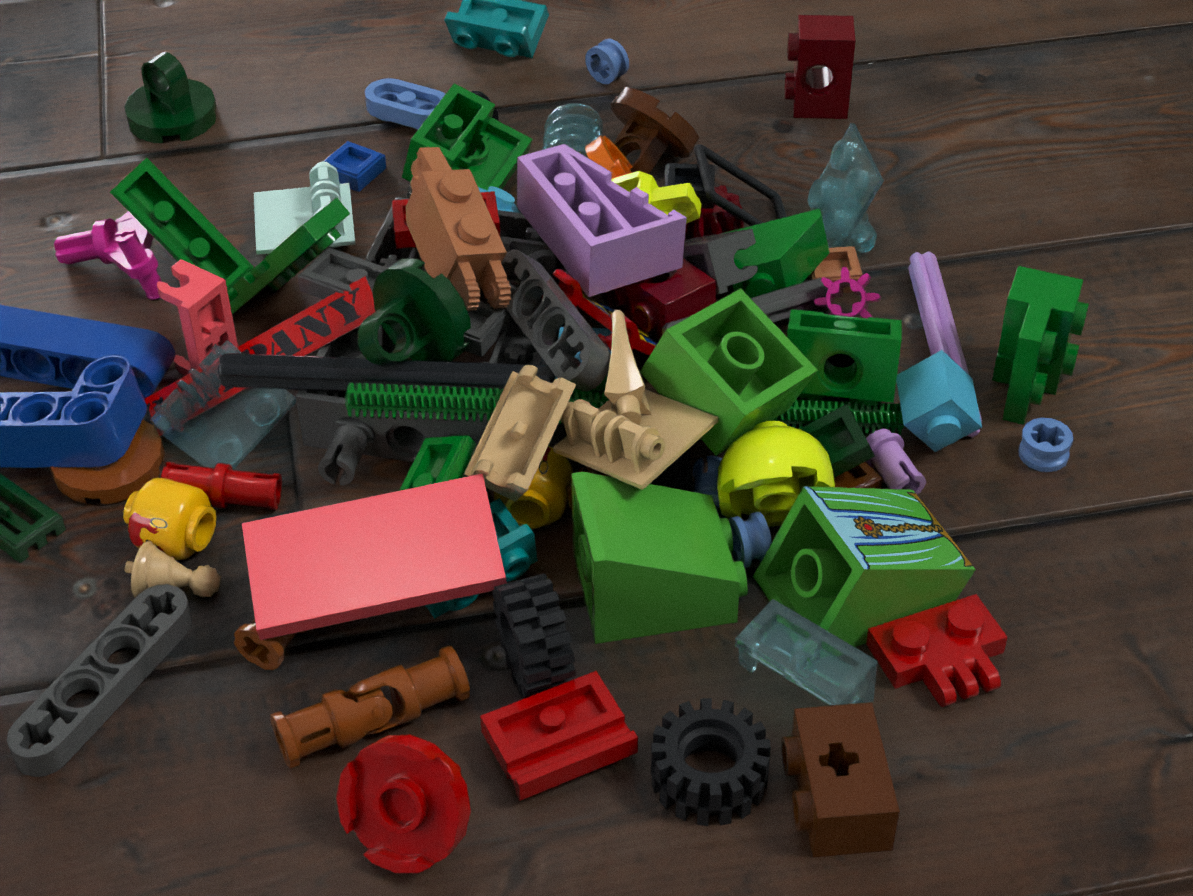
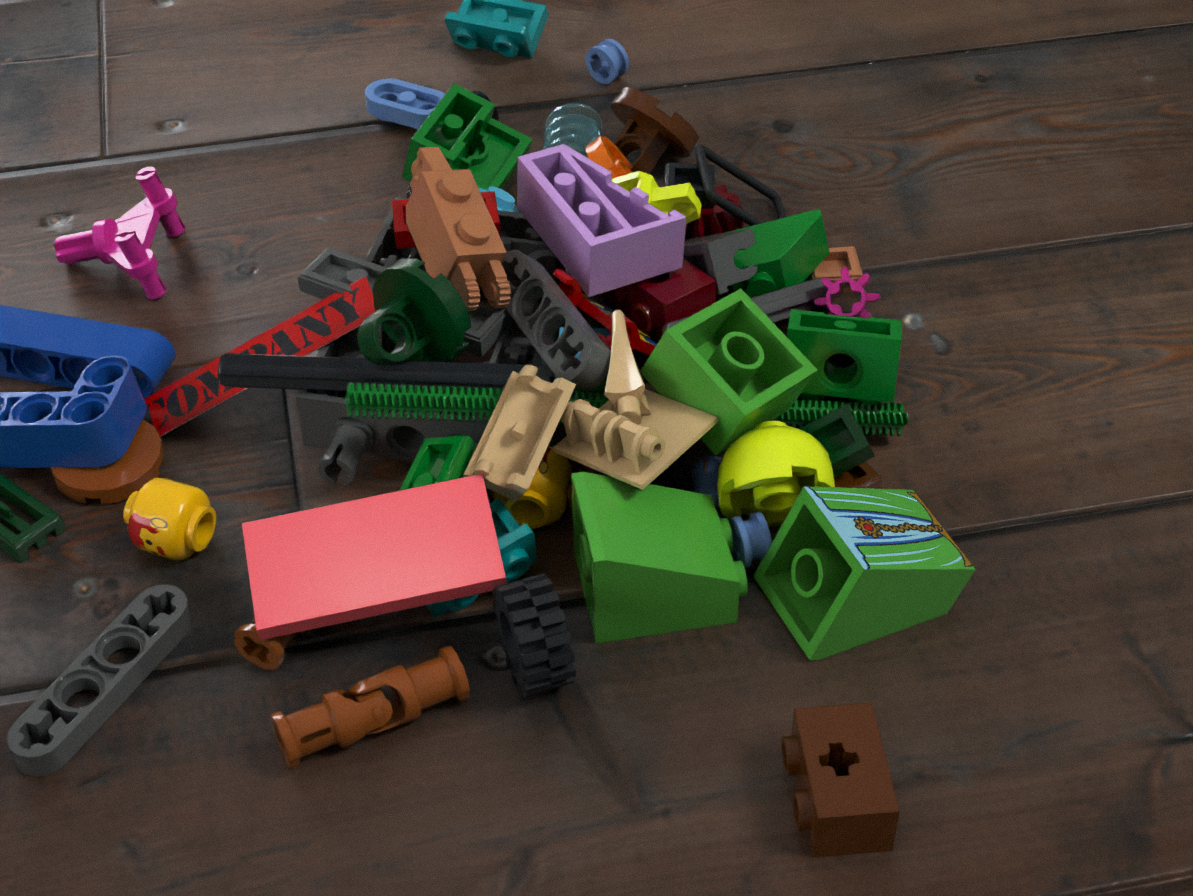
(157, 568): tan piece -> none
(169, 102): dark green tile -> none
(179, 223): green slope -> none
(202, 311): coral hinge -> none
(228, 429): clear light blue hinge -> none
(228, 485): red pin -> none
(284, 211): light aqua hinge -> none
(290, 255): green wing -> none
(357, 165): blue tile -> none
(404, 803): red tile -> none
(558, 735): red plate -> none
(705, 791): black tyre -> none
(807, 656): clear light blue hinge -> none
(823, 42): dark red brick -> none
(847, 192): clear light blue hinge -> none
(893, 462): lavender pin -> none
(936, 310): lavender axle -> none
(938, 401): medium azure brick -> none
(943, 648): red hinge -> none
(1036, 338): green brick -> none
(1045, 444): medium blue bush -> none

